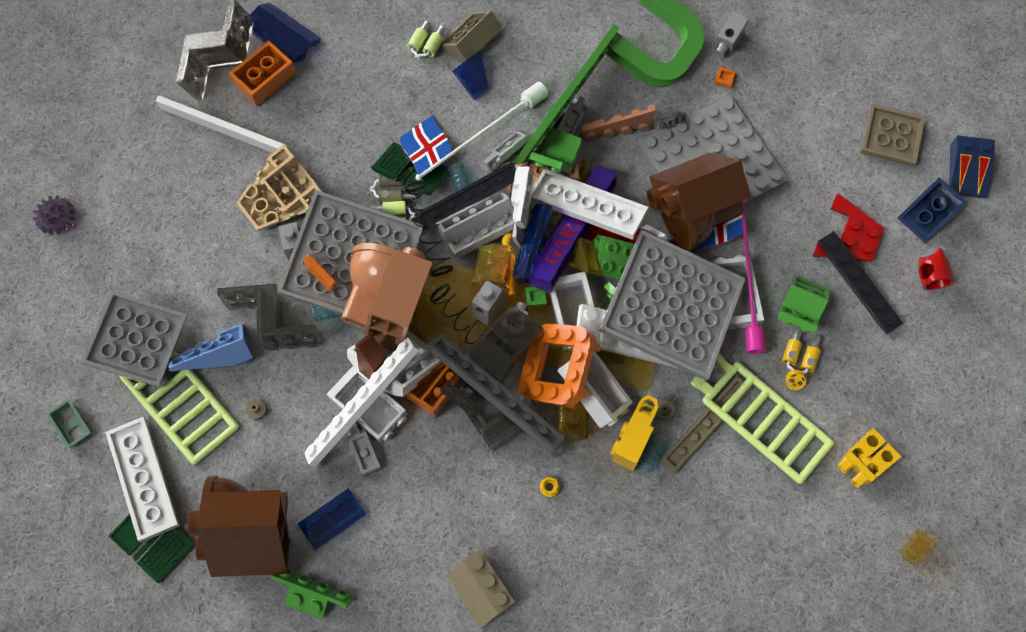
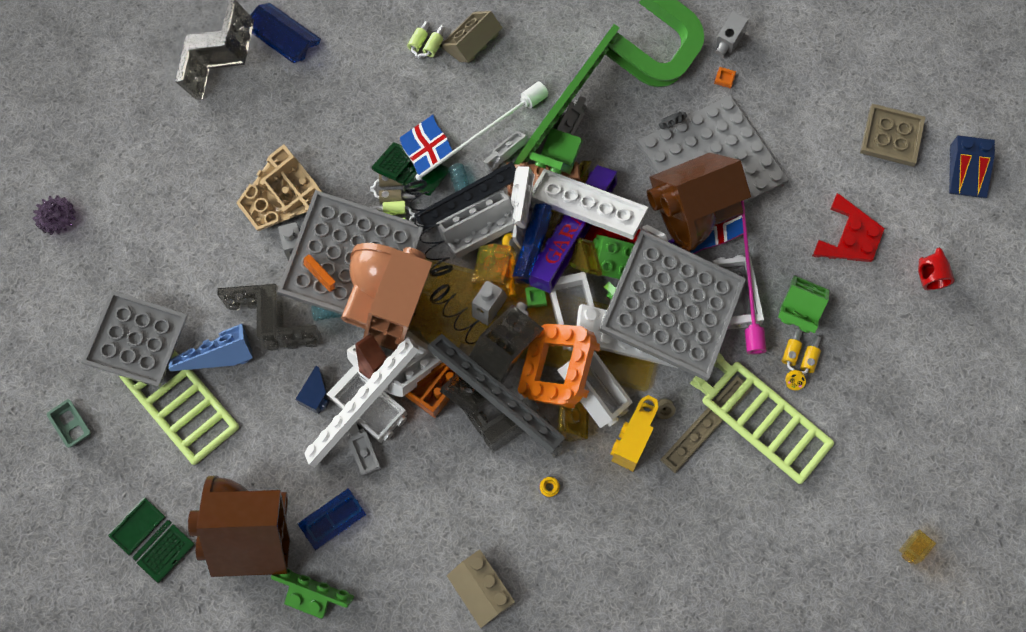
(142, 479): white plate -> none
(218, 124): white tile -> none
(256, 409): dark tan tile -> none
(262, 73): orange brick -> none
(314, 392): none -> dark blue slope
(472, 75): clear blue wing -> none
(619, 124): nougat wing -> none
(653, 451): clear light blue piece -> none
(859, 282): black plate -> none
(864, 464): yellow hips -> none
(933, 210): dark blue slope -> none

